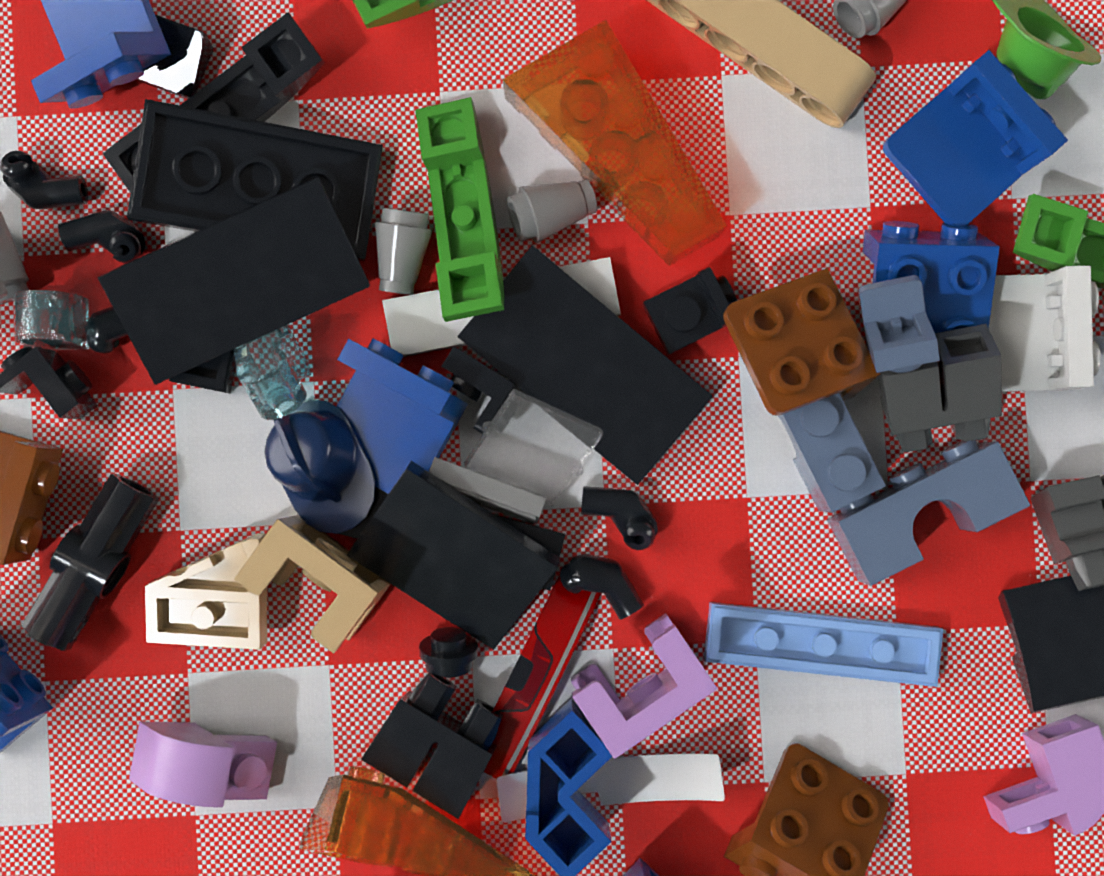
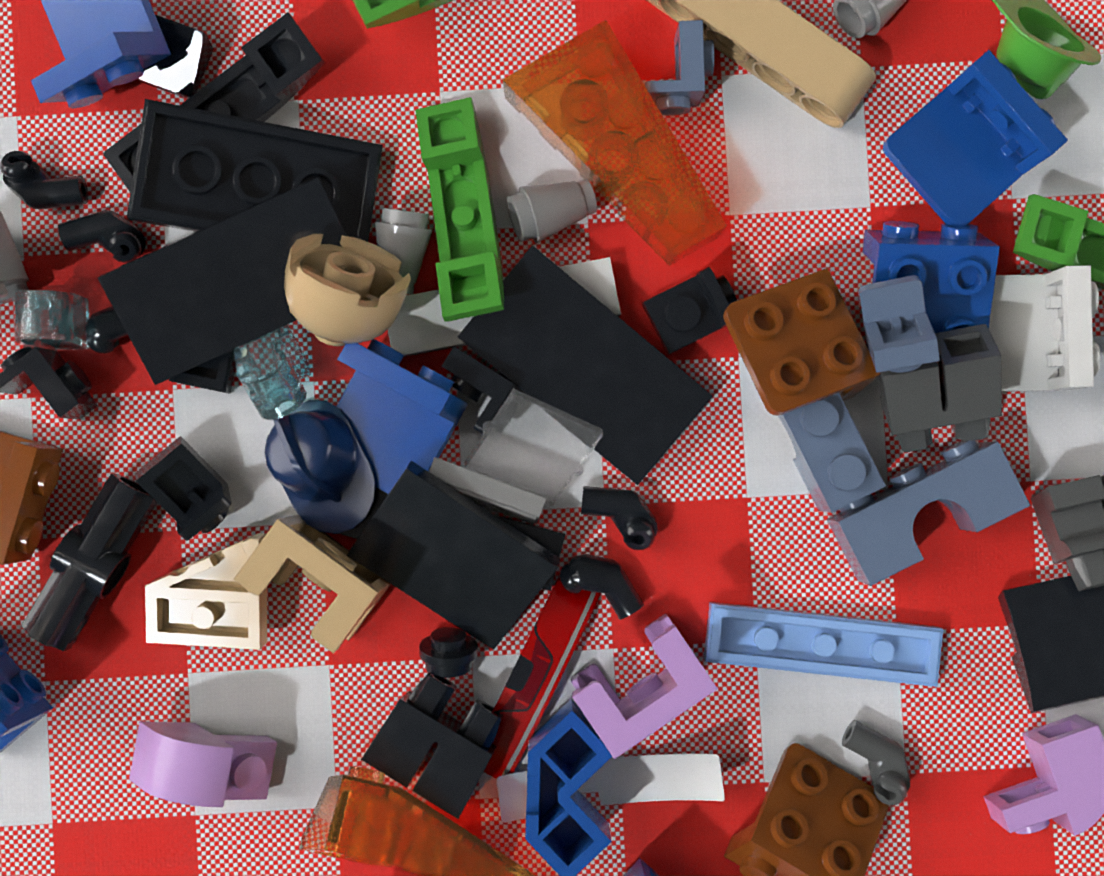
(186, 488): none -> black bracket
(345, 290): none -> tan cylinder
(692, 63): none -> sand blue bracket
(885, 761): none -> dark grey arm

